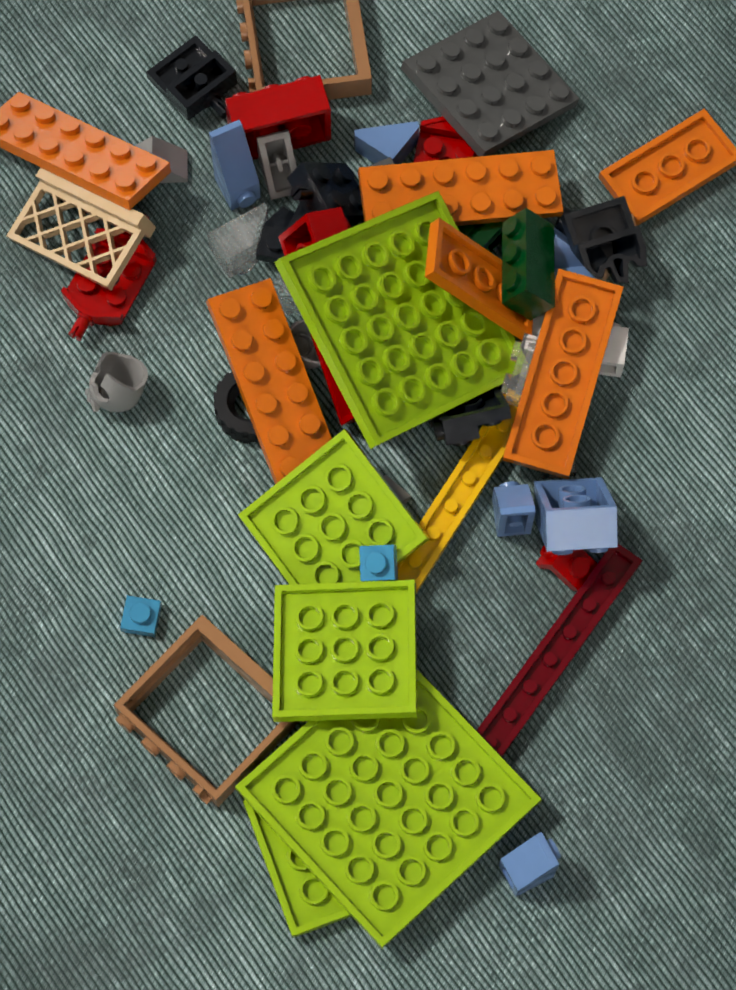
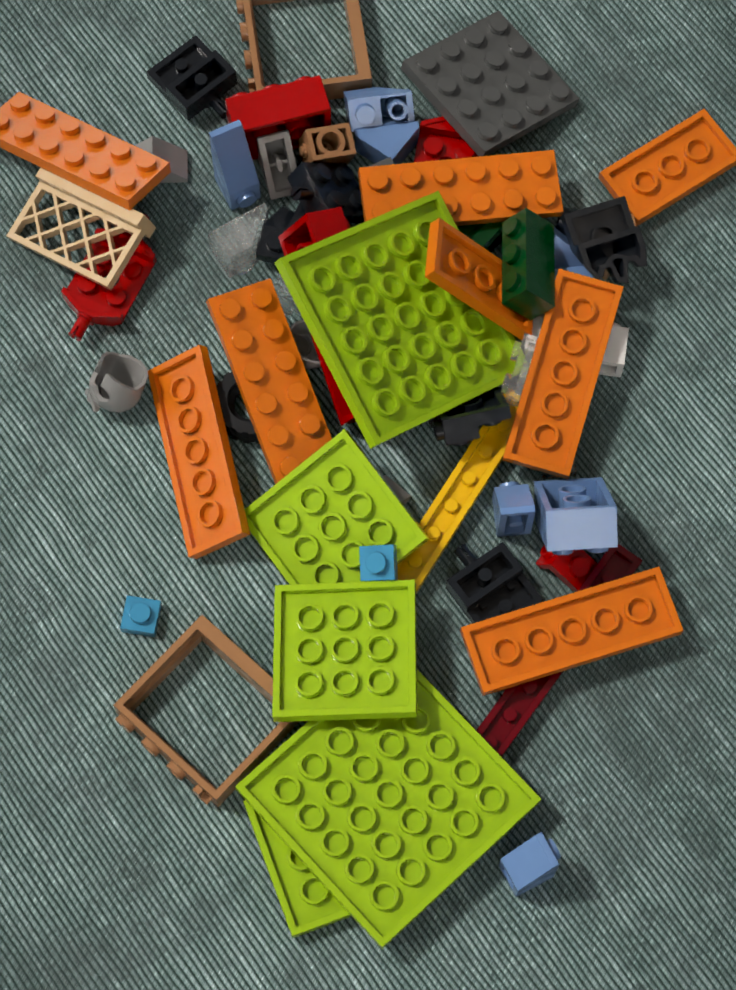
(198, 452): none -> orange plate
(327, 144): none -> medium nougat head
(378, 107): none -> medium blue slope
(490, 584): none -> black plate
(571, 630): none -> orange plate

